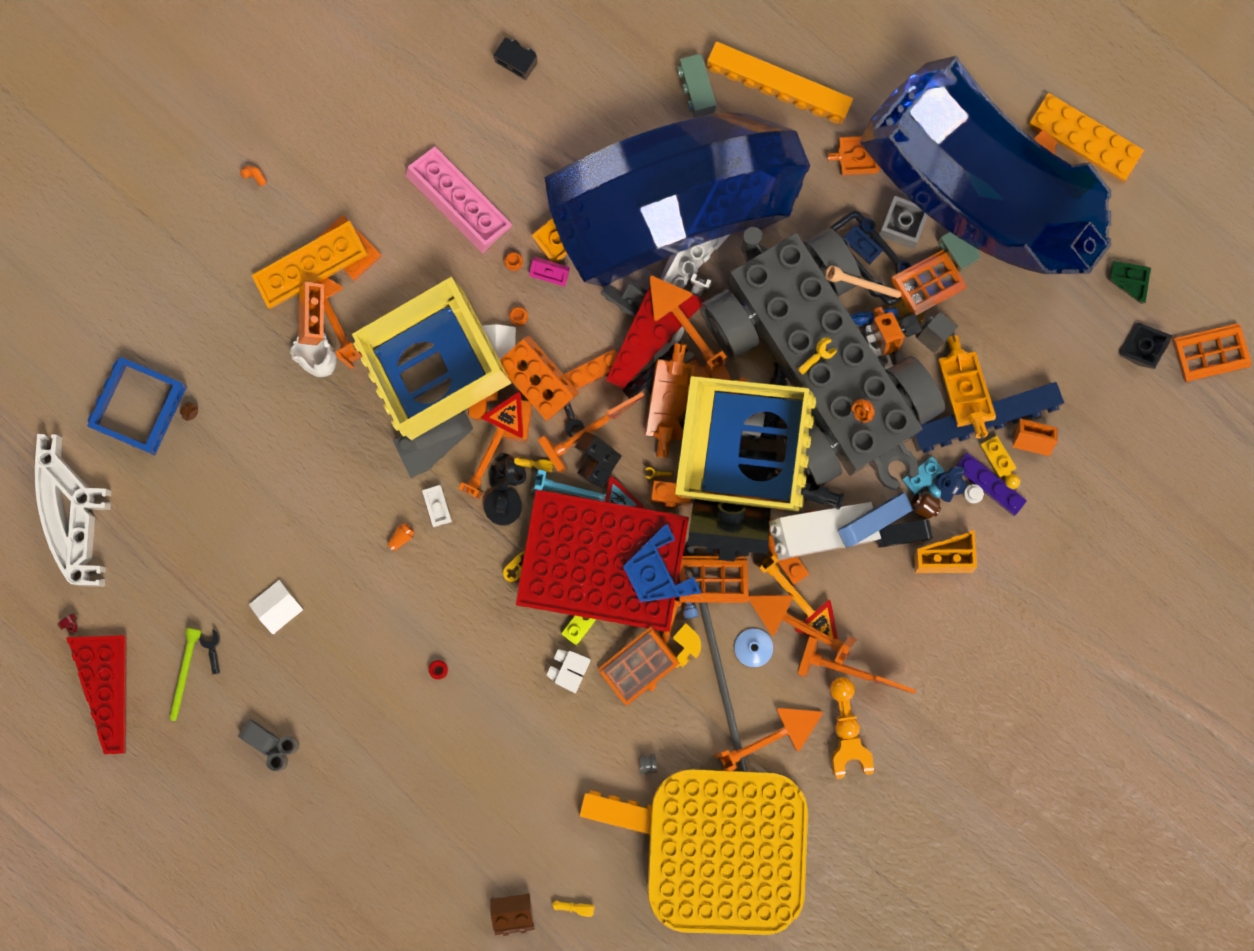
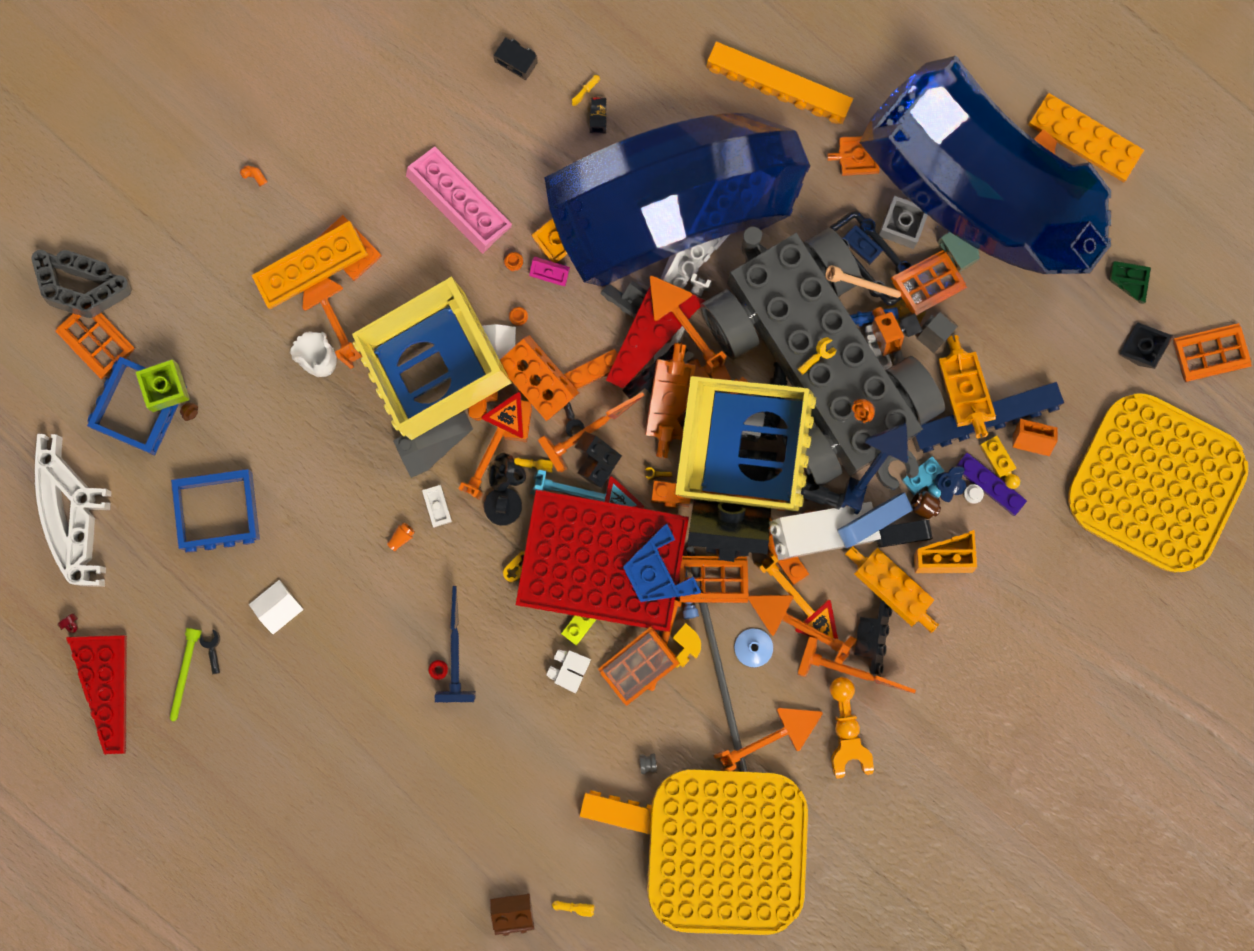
(83, 353): none -> orange piece
(108, 283): none -> dark grey piece
(162, 385): none -> lime brick
(213, 479): none -> blue window
(268, 744): dark grey piece -> none
(311, 314): orange brick -> none
(455, 693): none -> dark blue piece
(586, 88): none -> yellow piece
(598, 115): none -> black leg
(696, 85): sand green brick -> none
(872, 638): none -> black bracket
(889, 442): none -> dark blue piece
(893, 587): none -> light orange plate
(1158, 483): none -> yellow plate

